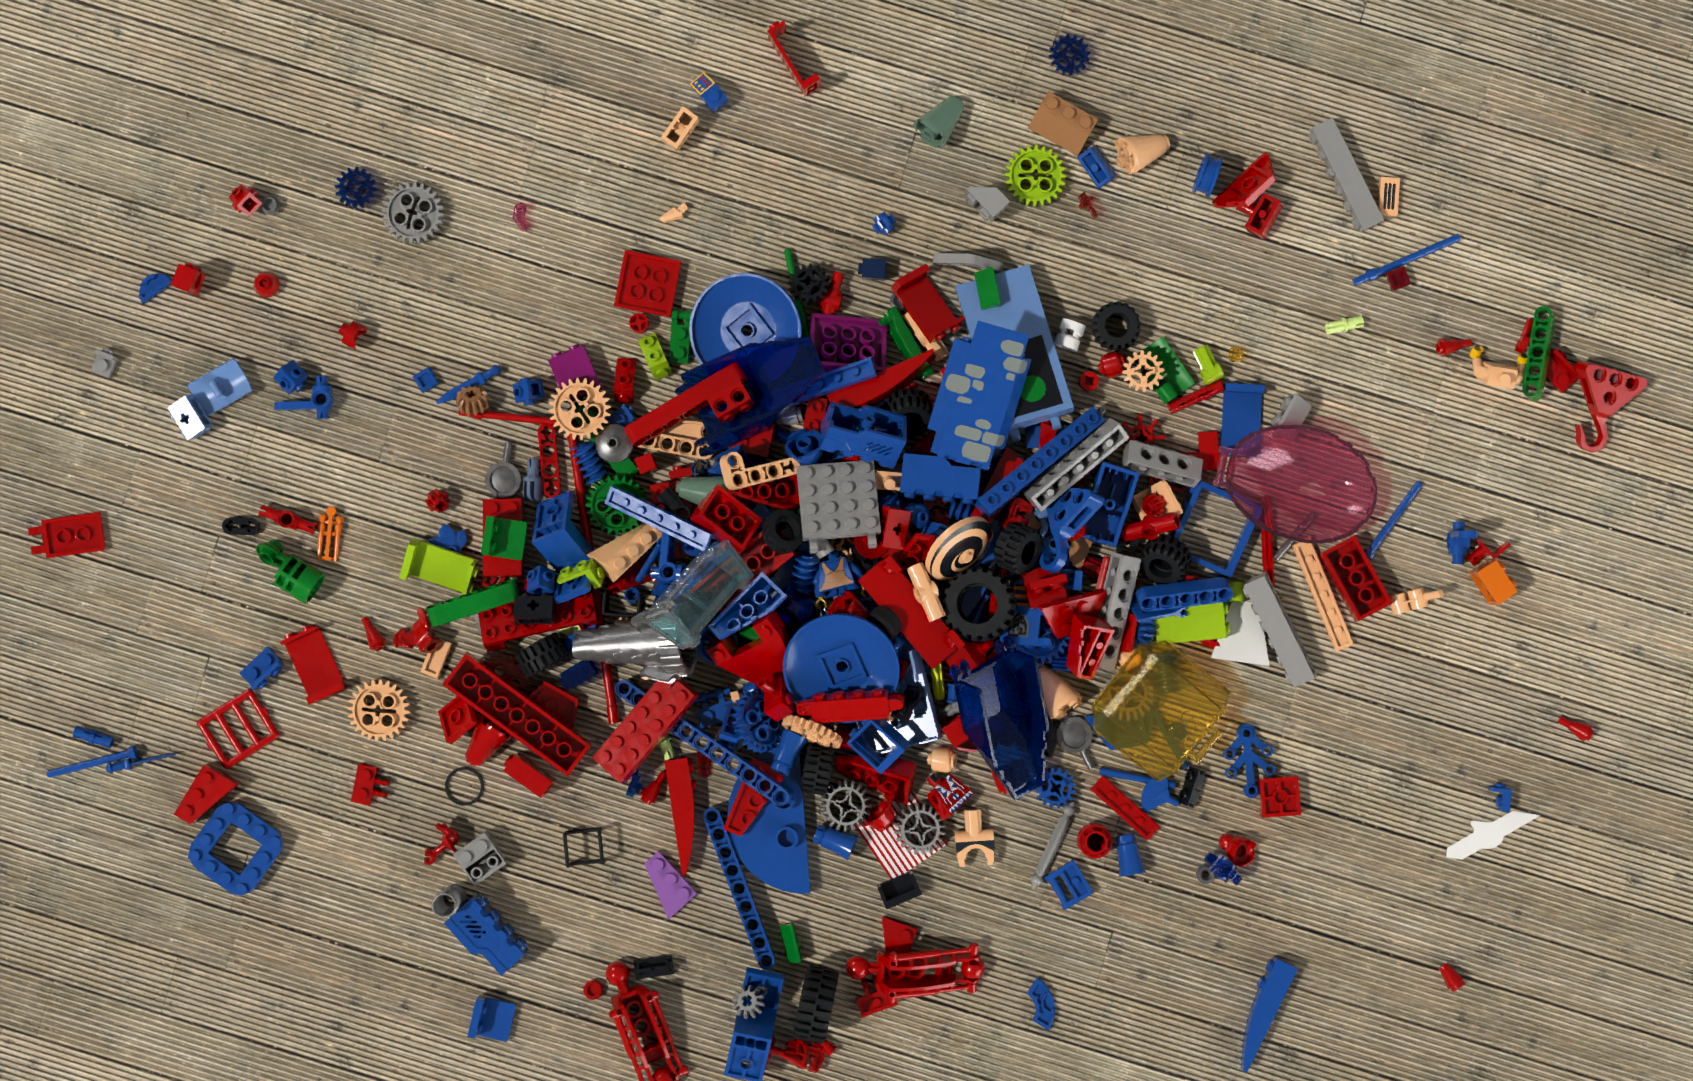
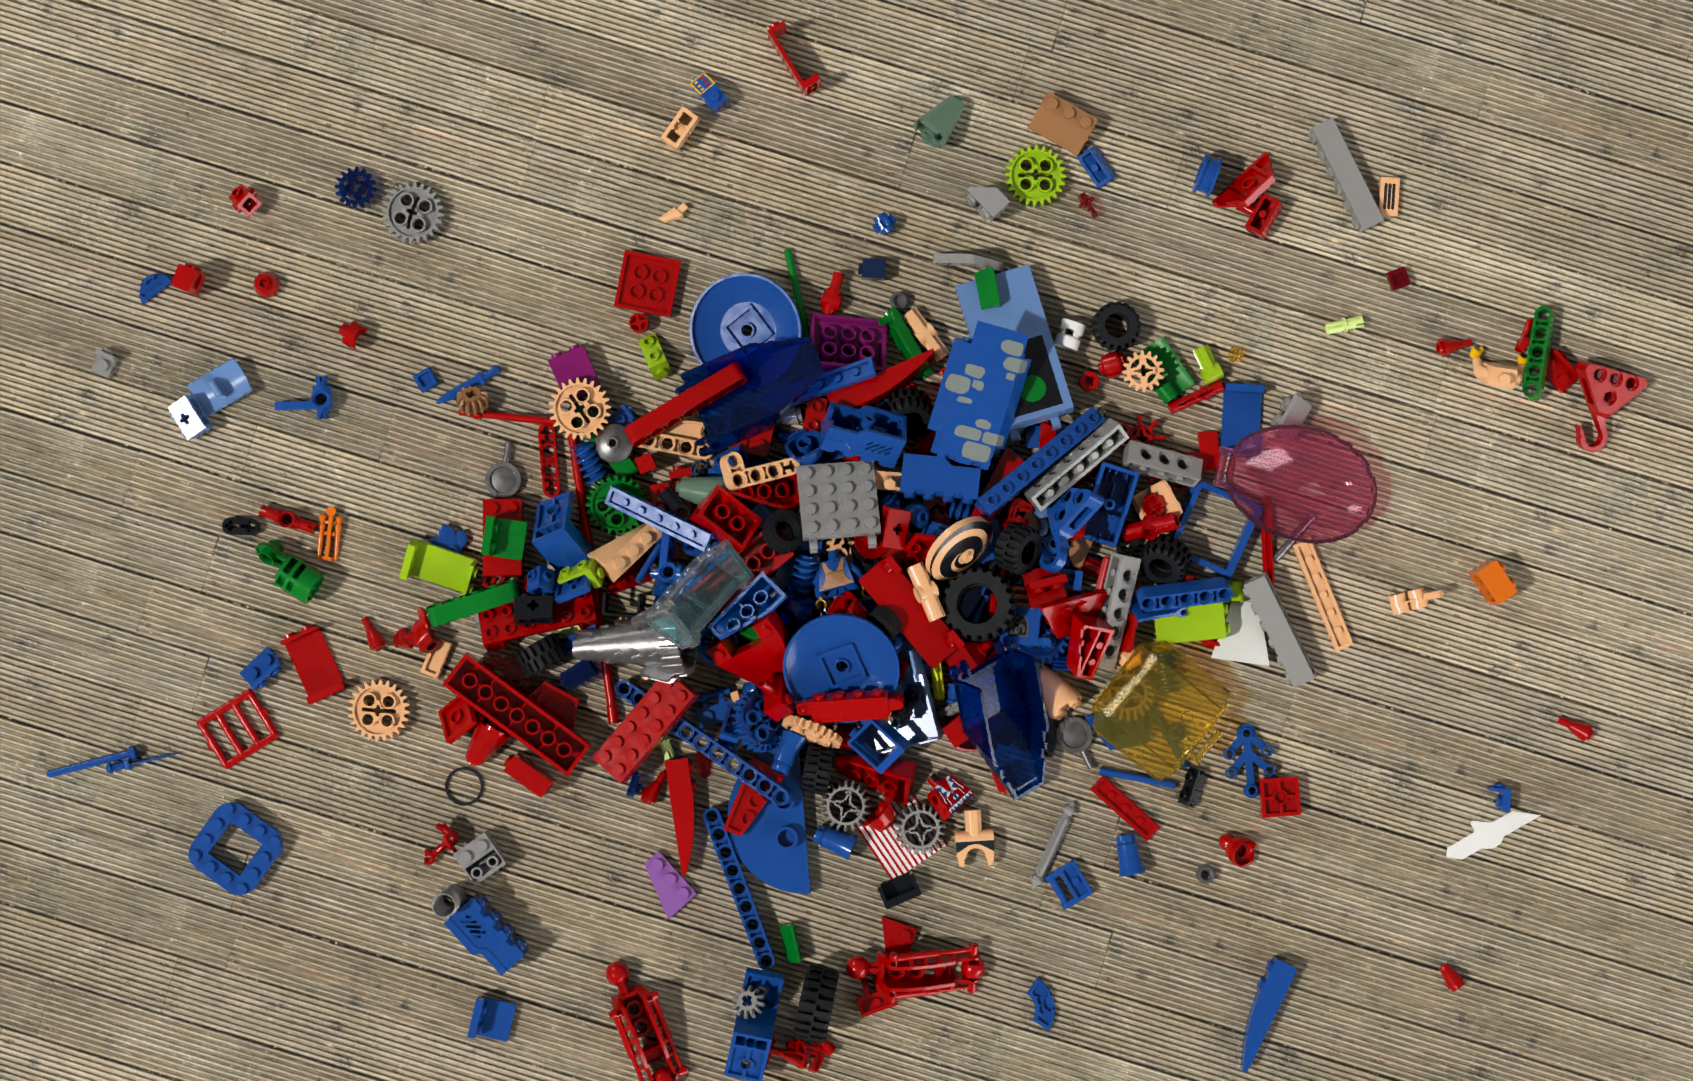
(70, 535): red tile -> none
(93, 736): blue pin -> none
(204, 793): red wedge -> none
(270, 205): flat silver plate -> none
(291, 377): blue brick -> none
(364, 785): red hinge -> none
(437, 500): red gear -> none
(519, 216): clear pink arm -> none
(528, 391): blue brick -> none
(532, 482): sand blue arm -> none
(593, 989): red tile -> none
(601, 860): black piece -> none
(624, 380): red bracket -> none
(628, 593): blue hinge -> none
(653, 967): black hinge -> none
(680, 337): green plate -> none
(728, 396): red brick -> none
(801, 281): black gear -> none
(824, 548): light grey piece -> none
(926, 305): red panel -> none
(942, 759): light nougat head -> none
(1063, 782): blue gear -> none
(1077, 55): clear blue gear -> none
(1104, 846): red piece -> none
(1139, 151): light nougat cone -> none
(1144, 632): blue gear -> none
(1156, 794): blue hand -> none
(1223, 868): clear blue gear -> none
(1355, 578): red brick -> none
(1373, 273): blue bar -> none
(1392, 520): blue bar -> none
(1459, 542): blue piece -> none
(1482, 551): red bracket -> none

